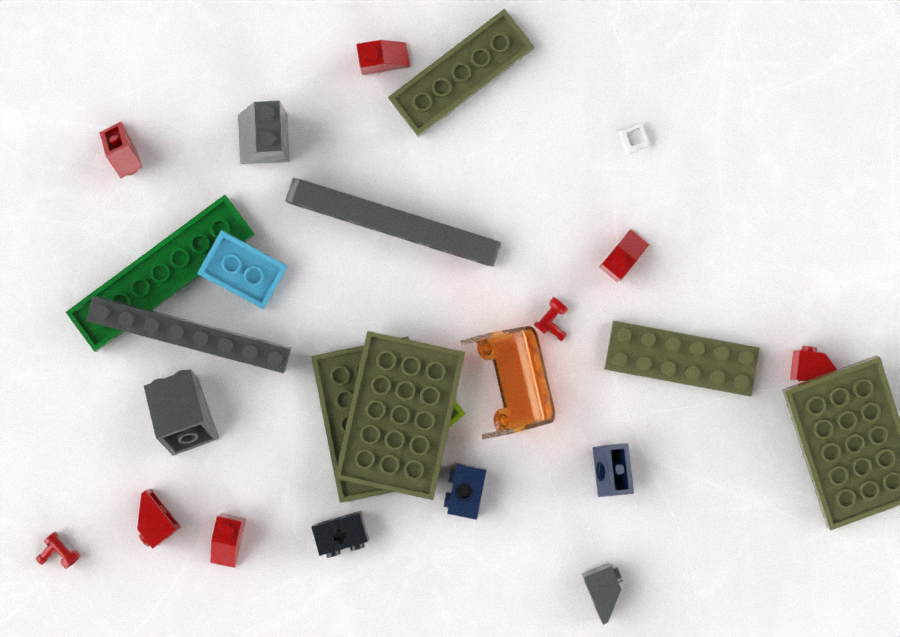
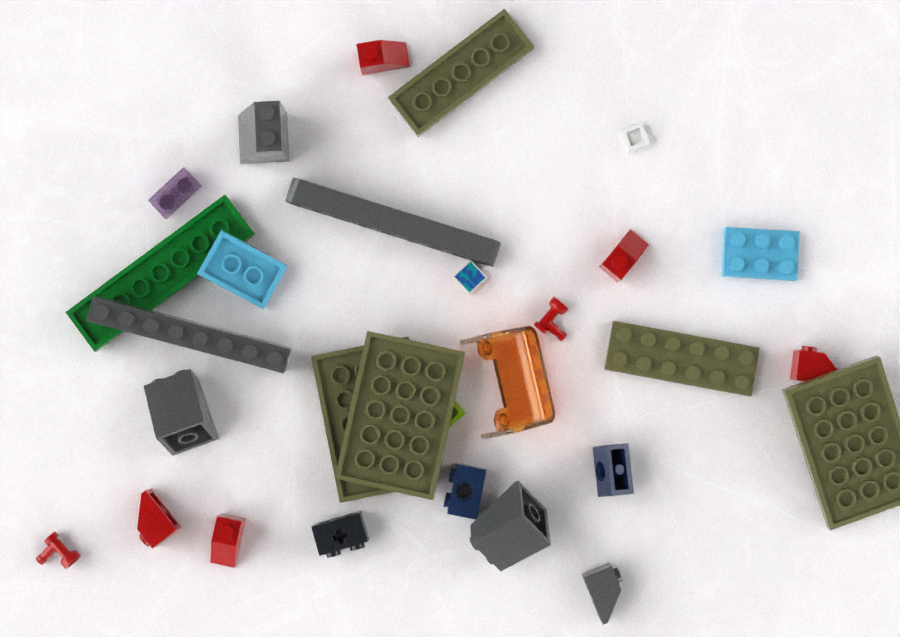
(120, 150): slope -> none
(175, 193): none -> clear purple plate
(469, 277): none -> tile
(511, 528): none -> dark grey slope
(760, 254): none -> medium azure plate

